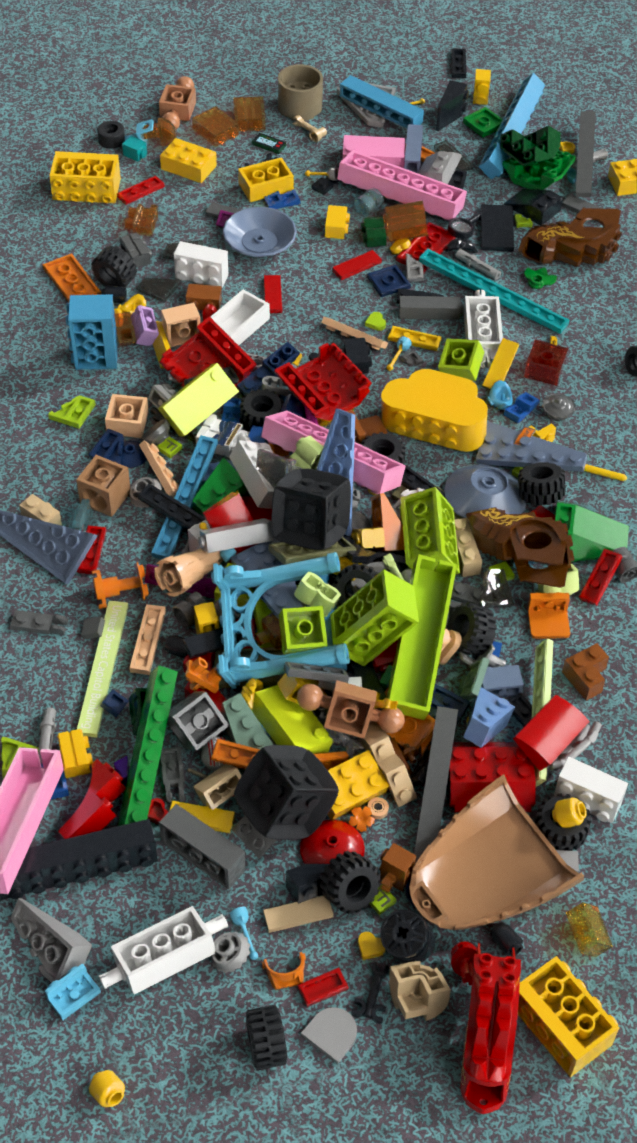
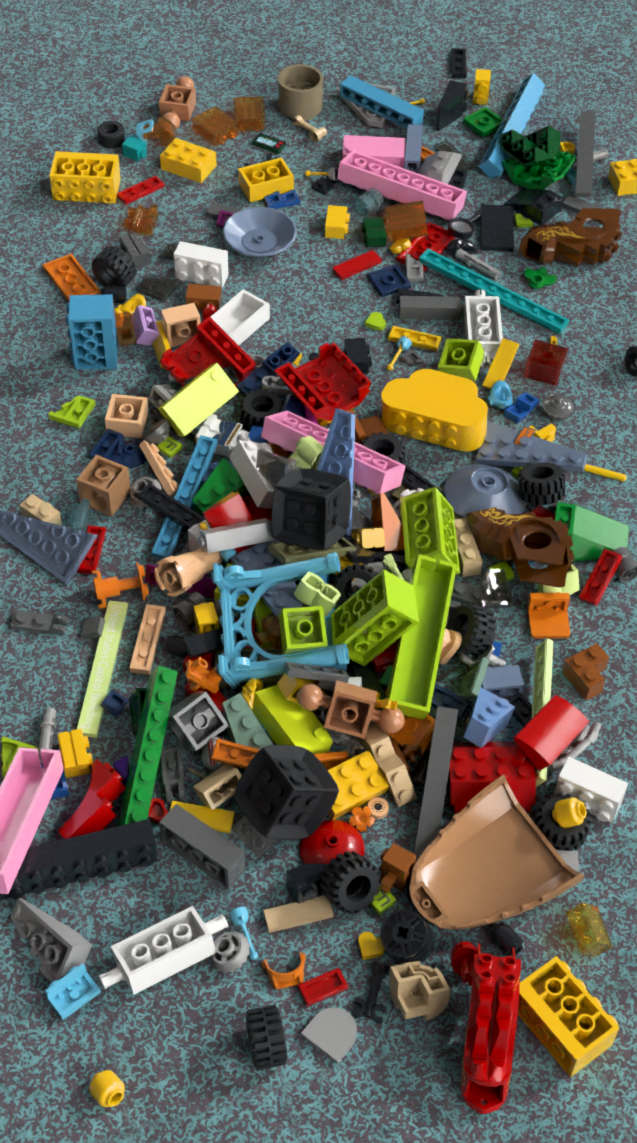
(231, 410): blue slope -> none
(273, 295): red tile -> none
(347, 331): light nougat plate -> none

